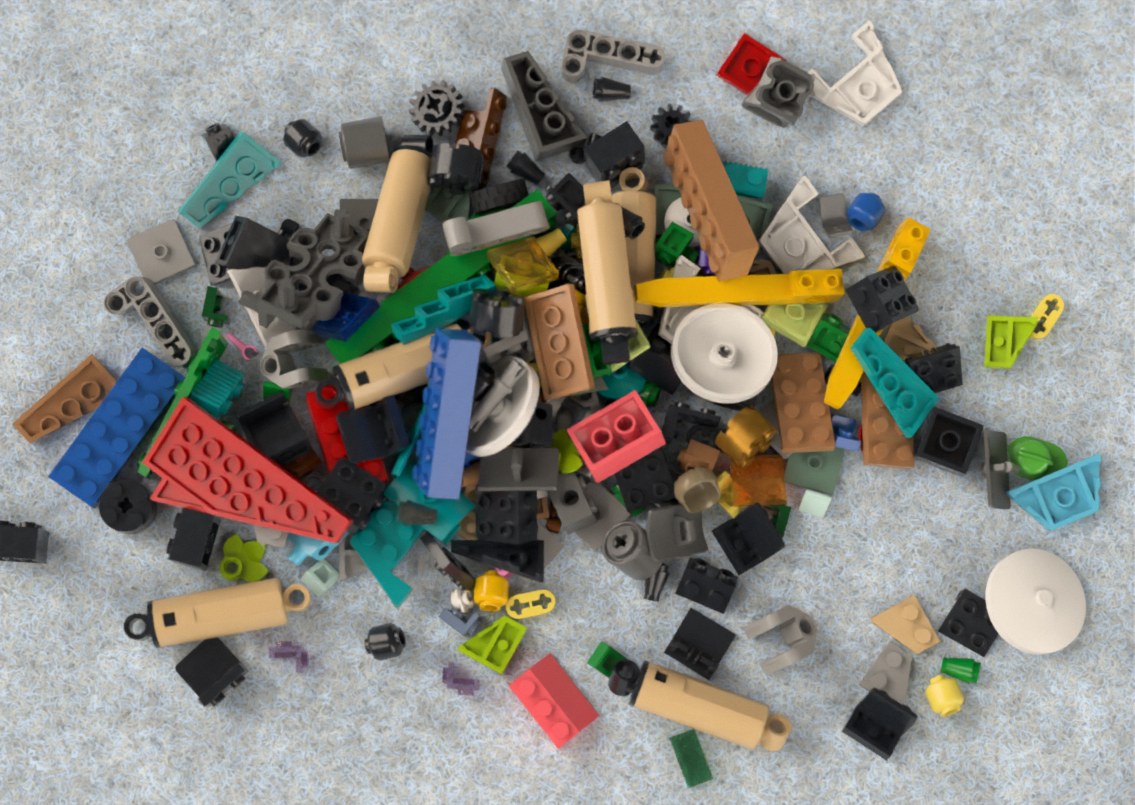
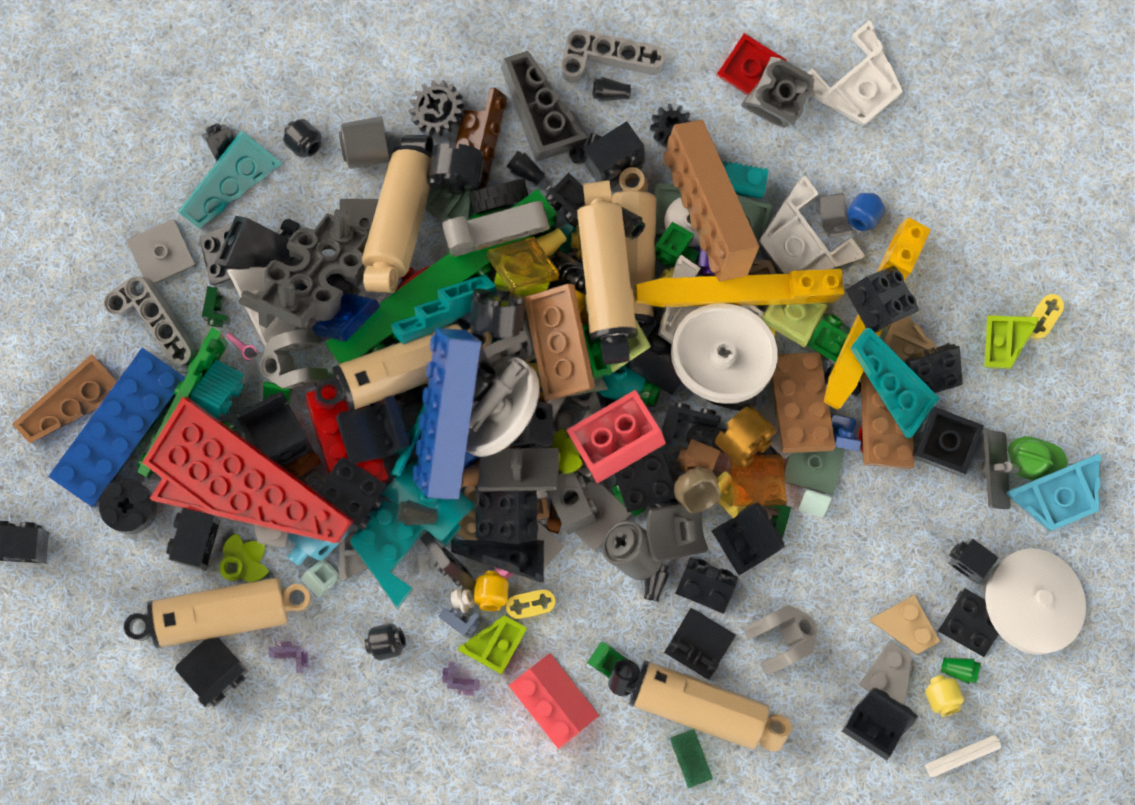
(963, 756): none -> white axle
(972, 559): none -> black brick

